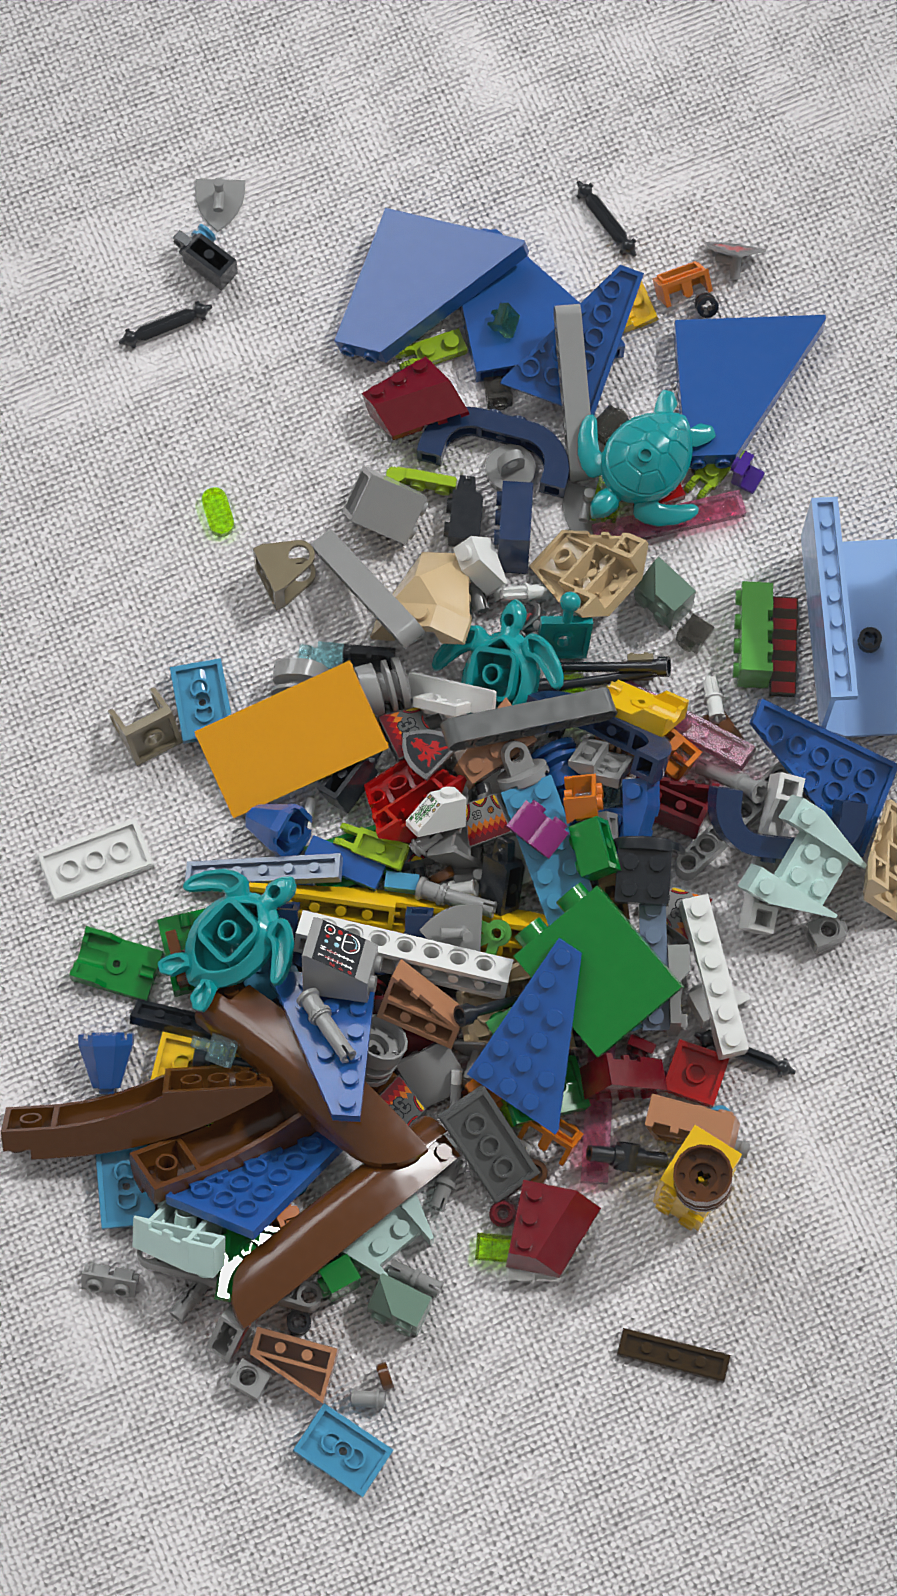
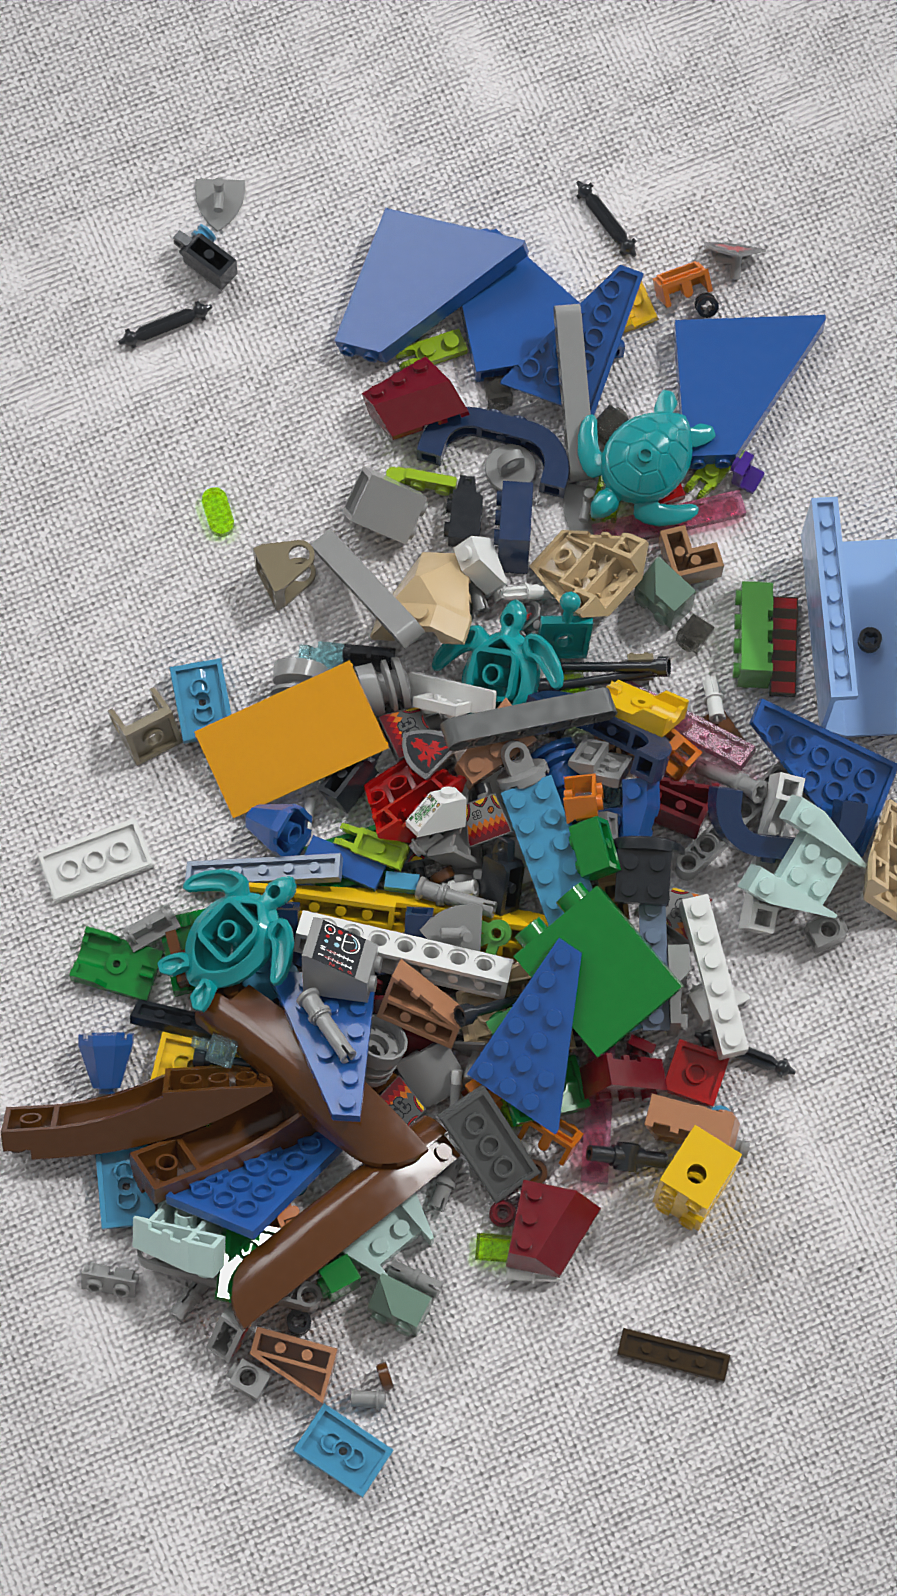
(150, 928): none -> light grey hinge
(505, 320): tile -> none
(538, 829): magenta brick -> none
(690, 563): none -> medium nougat brick
(708, 1163): reddish brown wheel -> none

